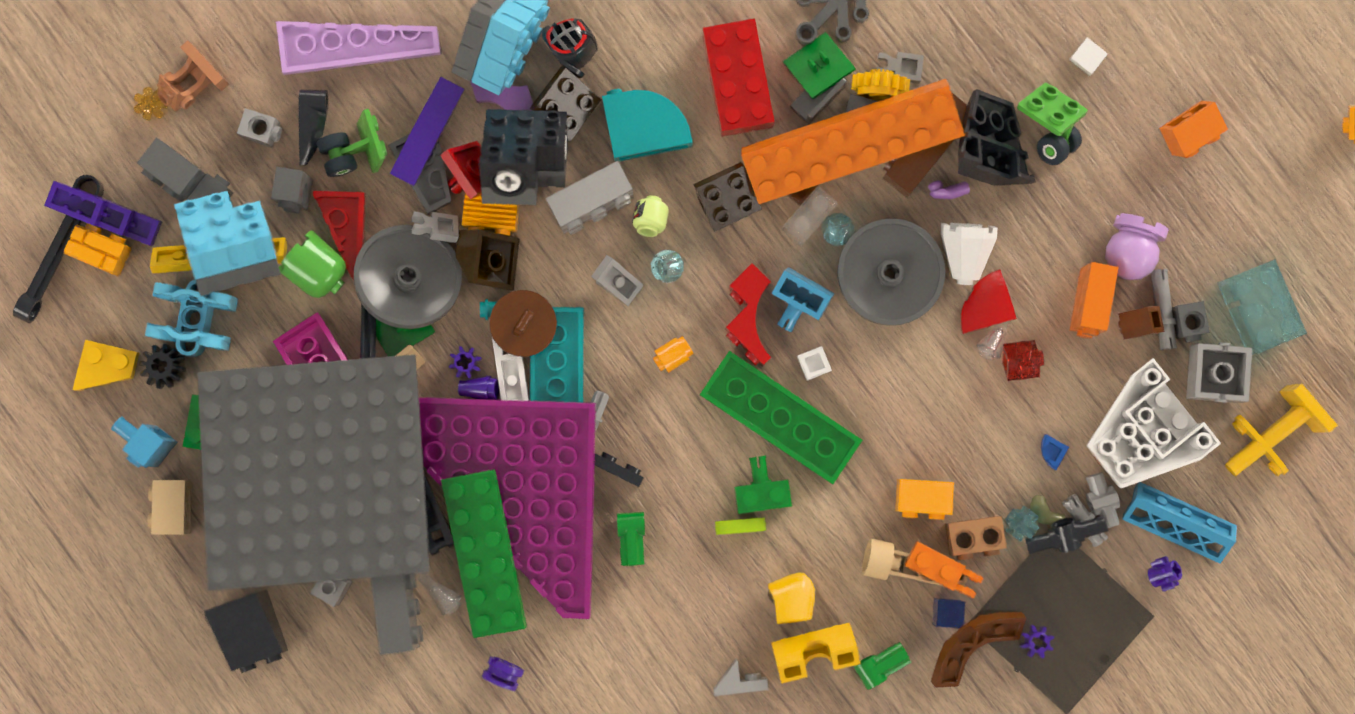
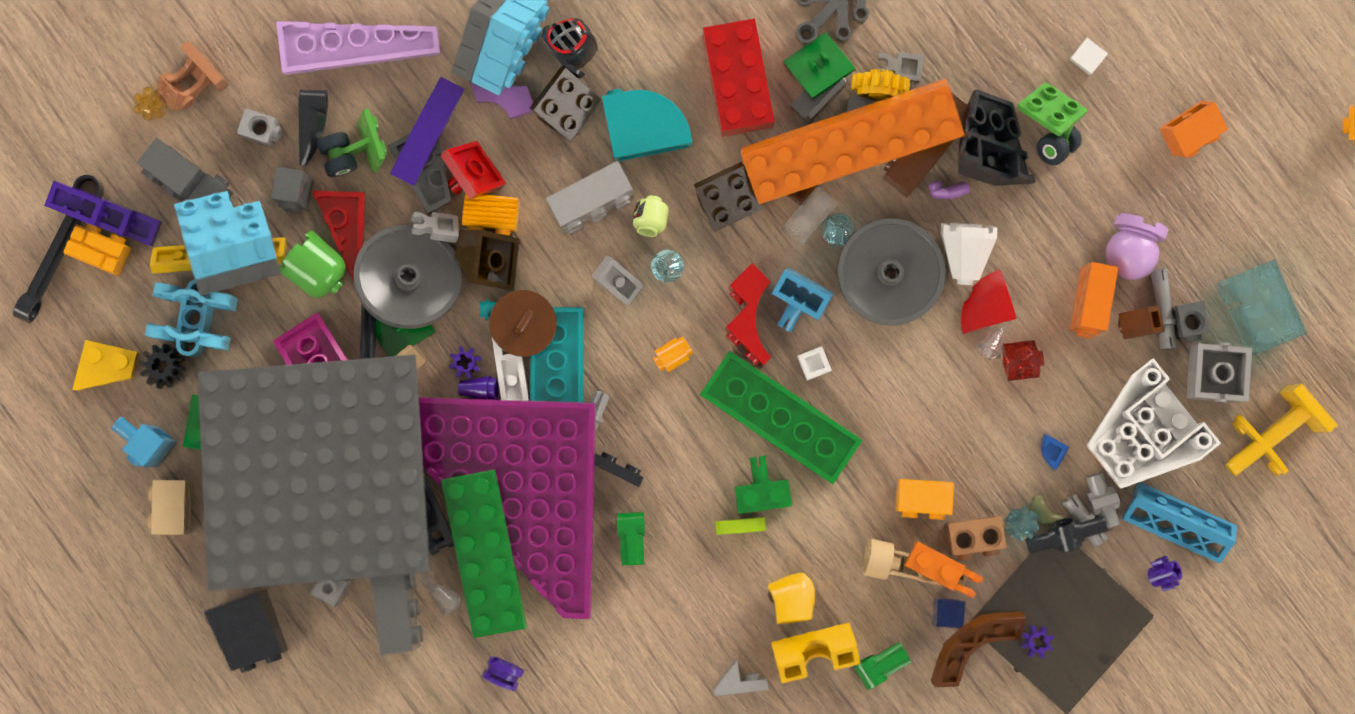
(521, 154): black piece -> none

